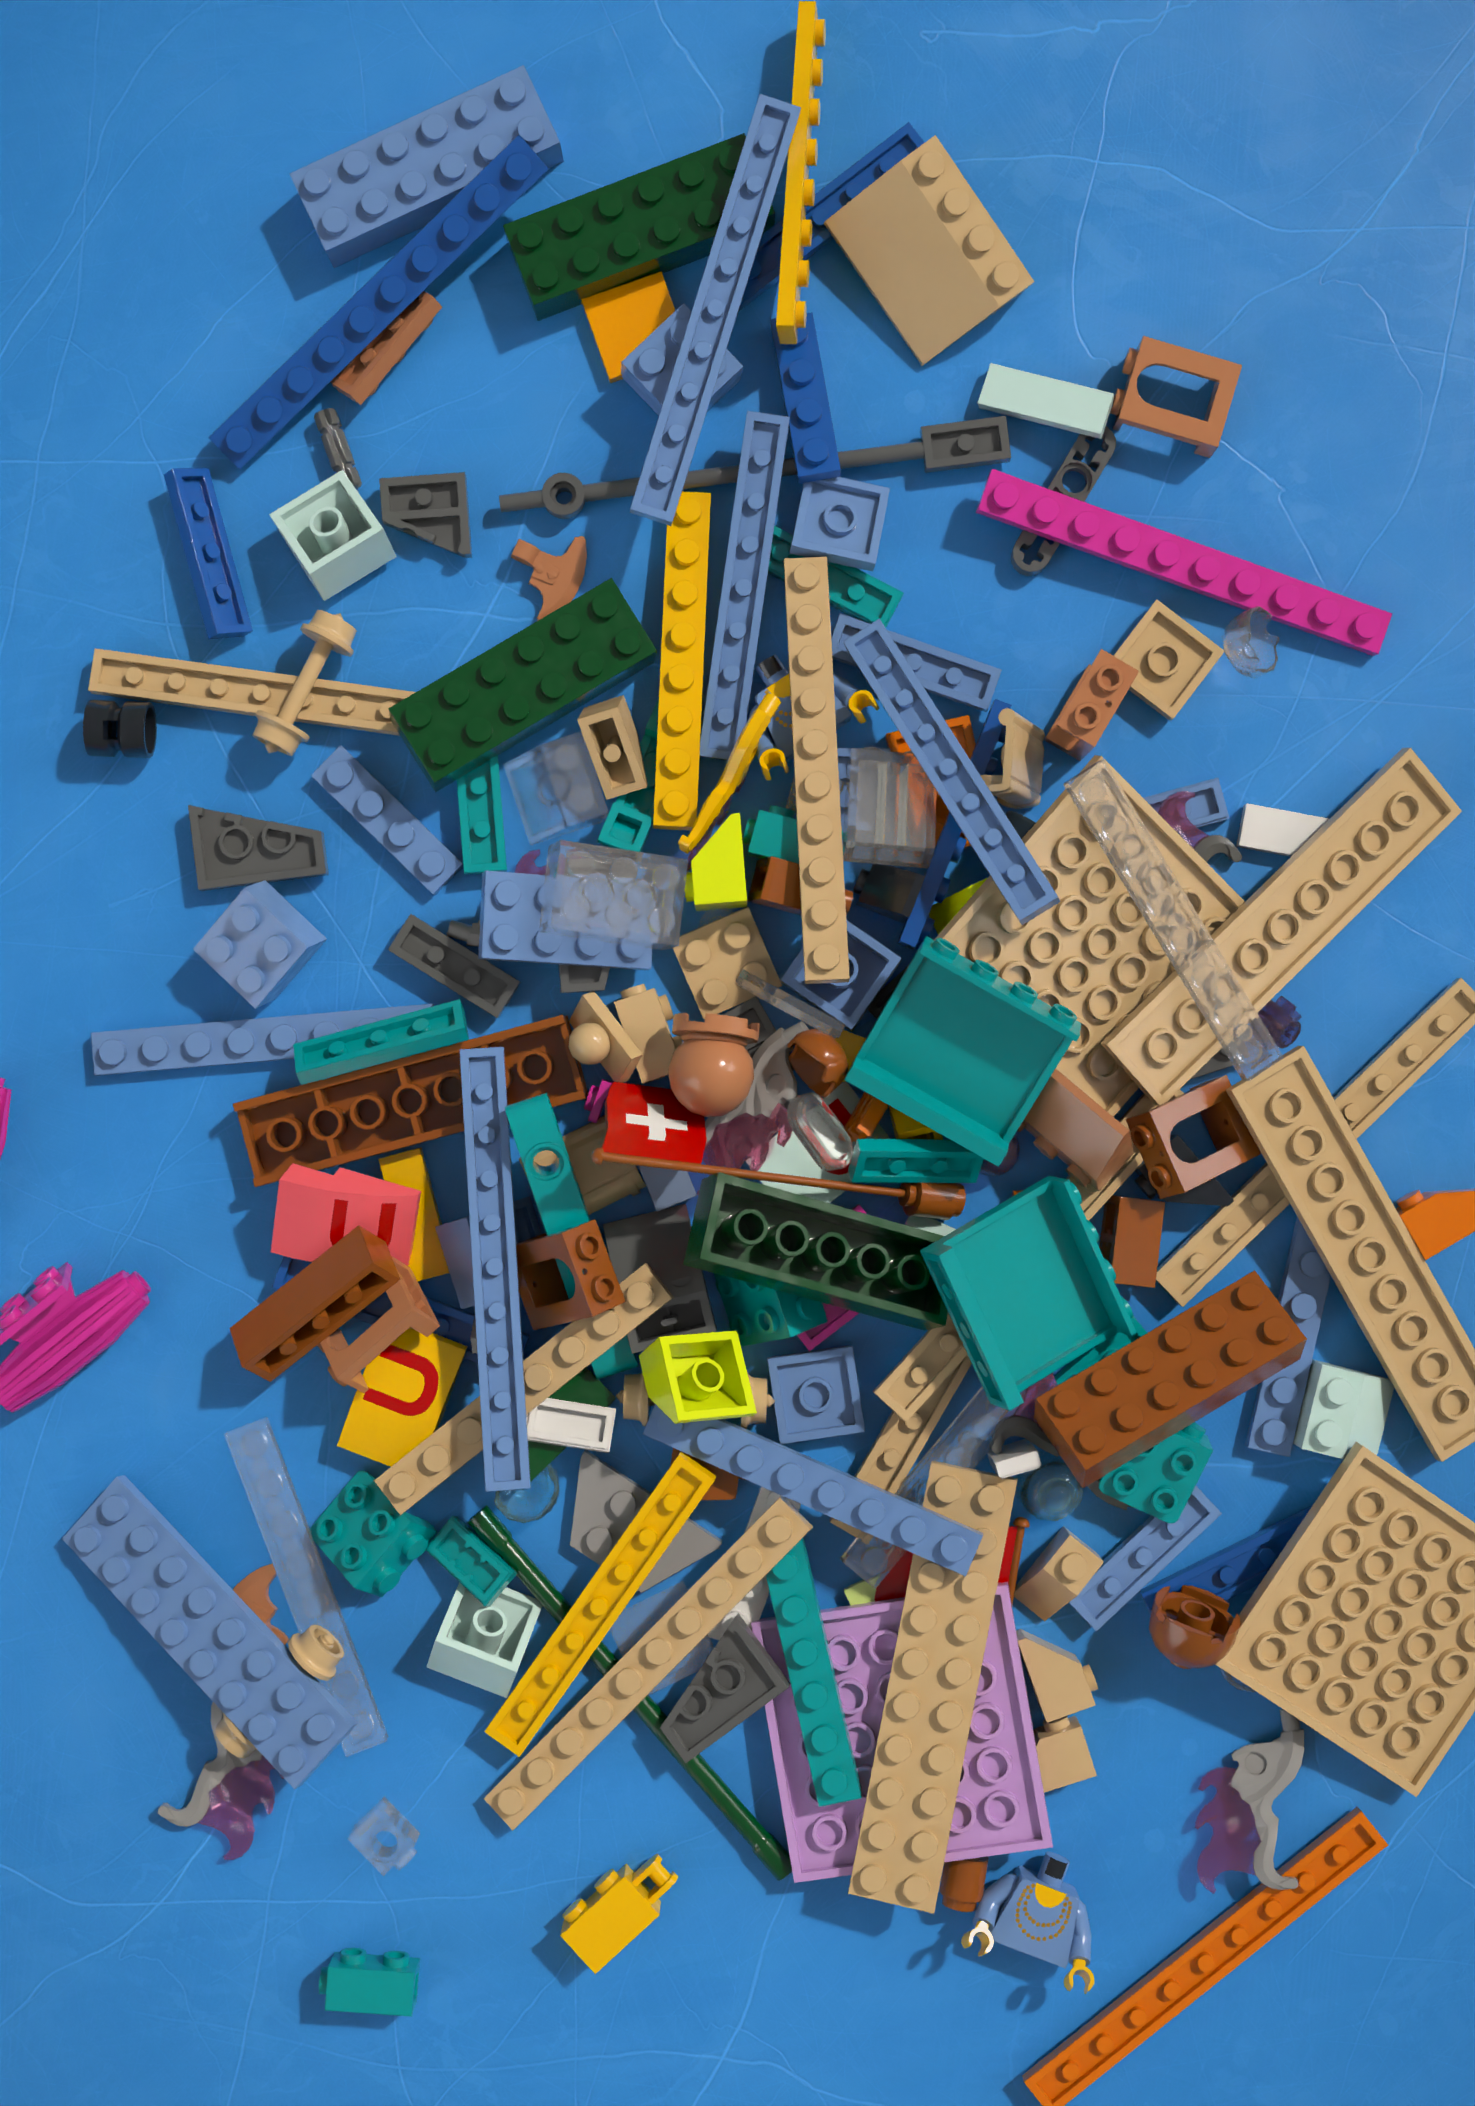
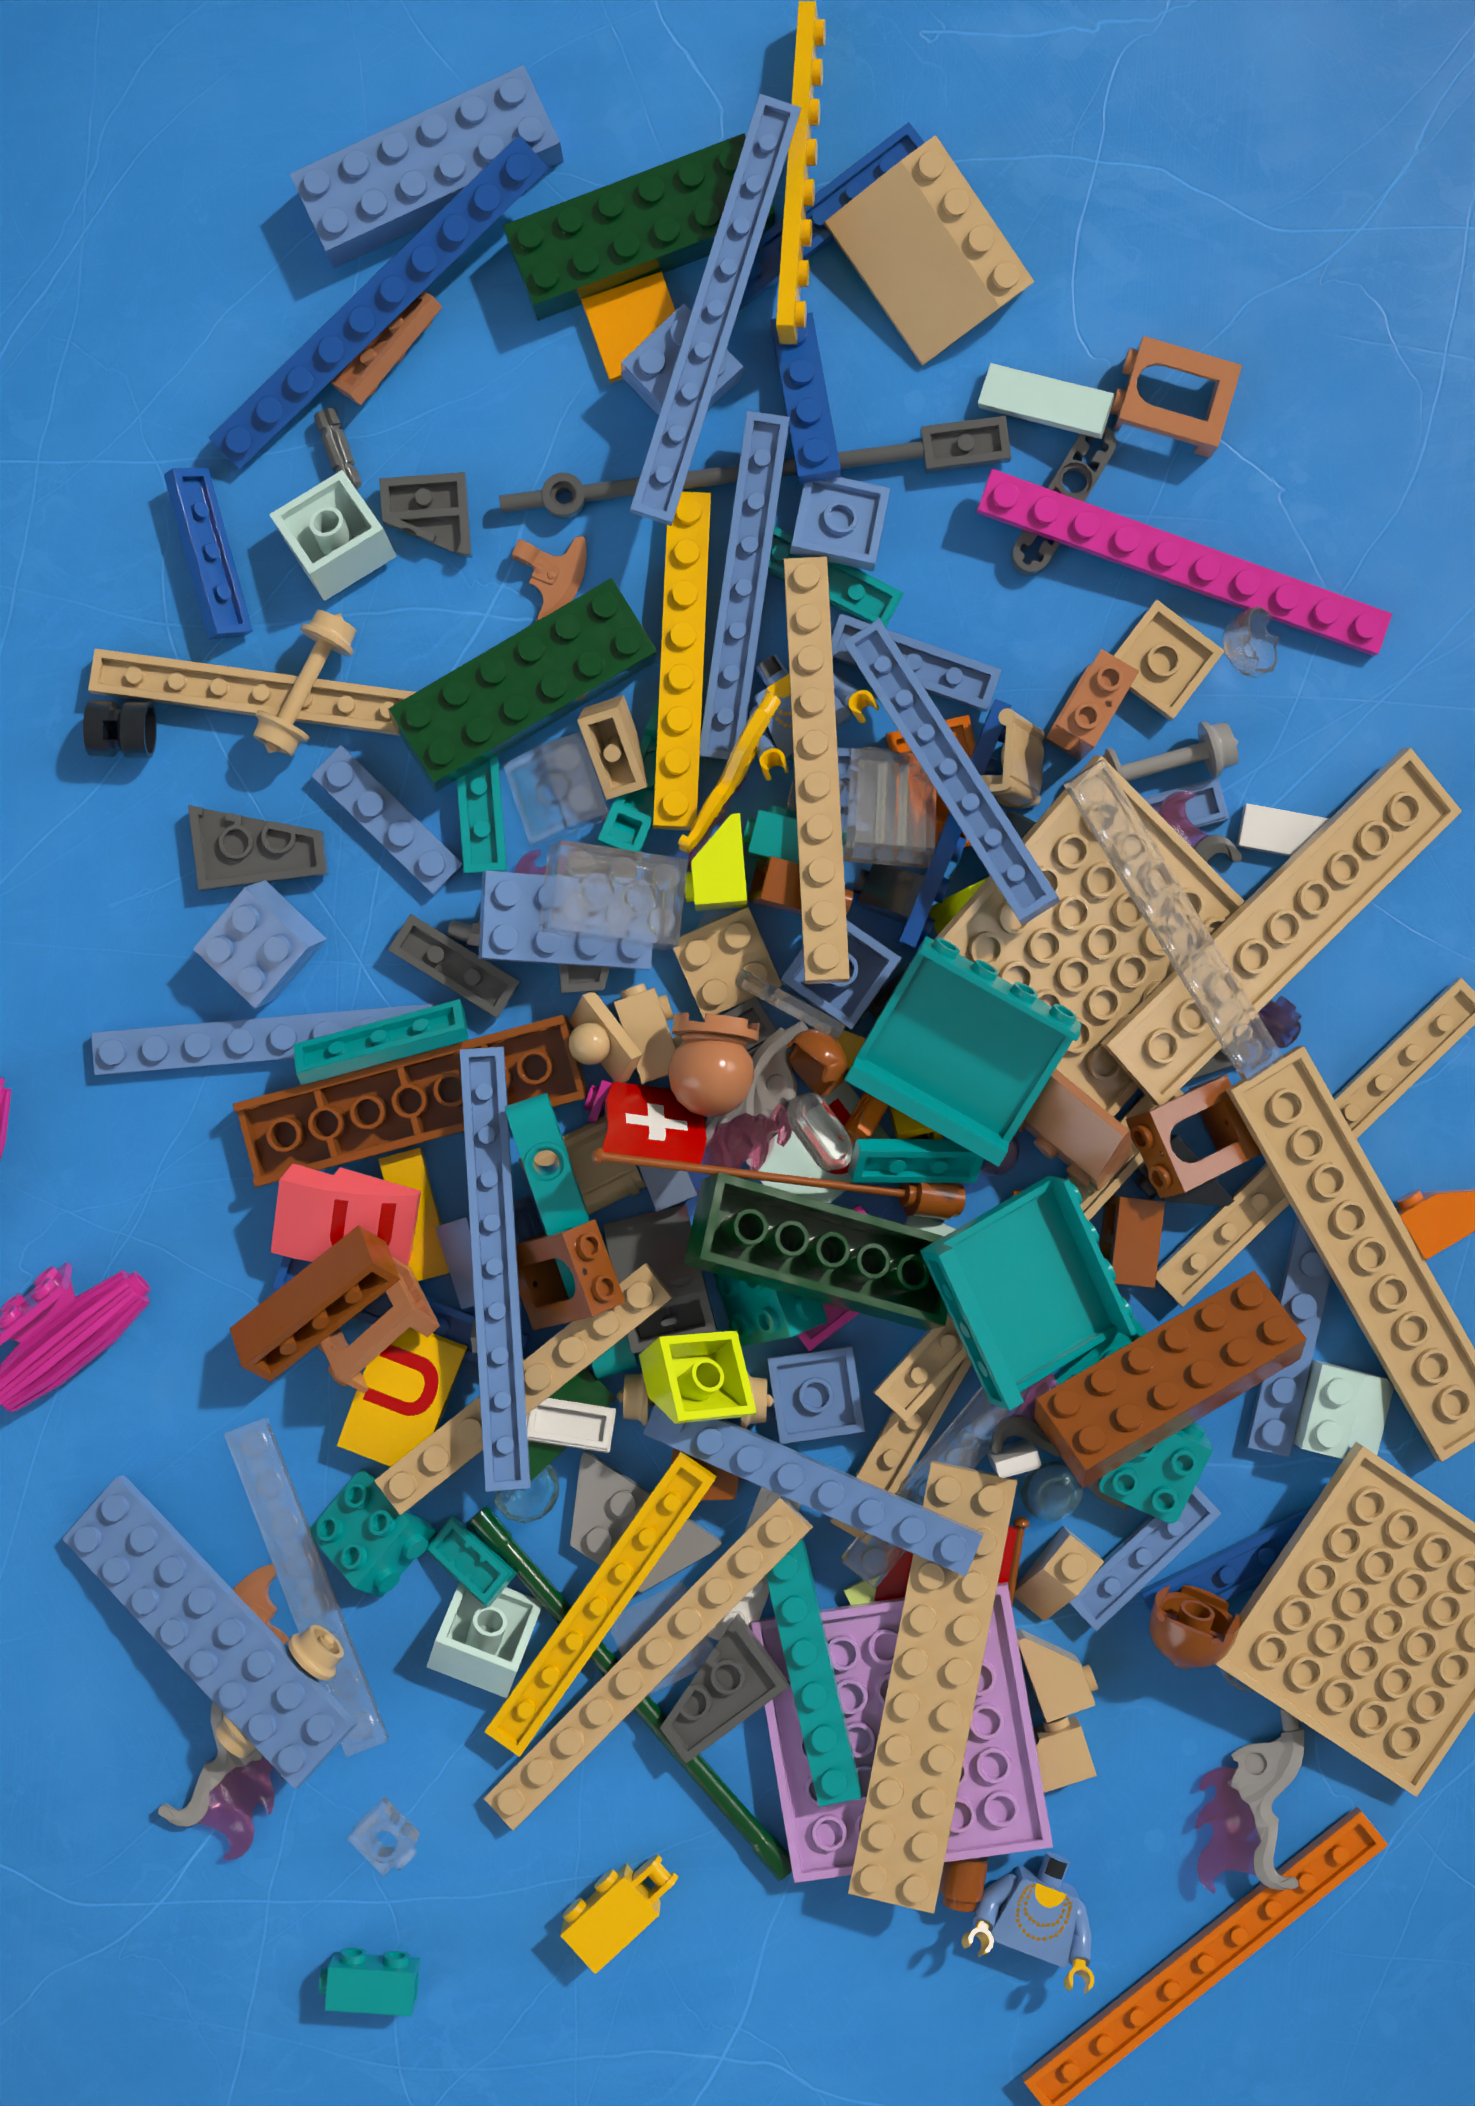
(1215, 747): none -> light grey piece

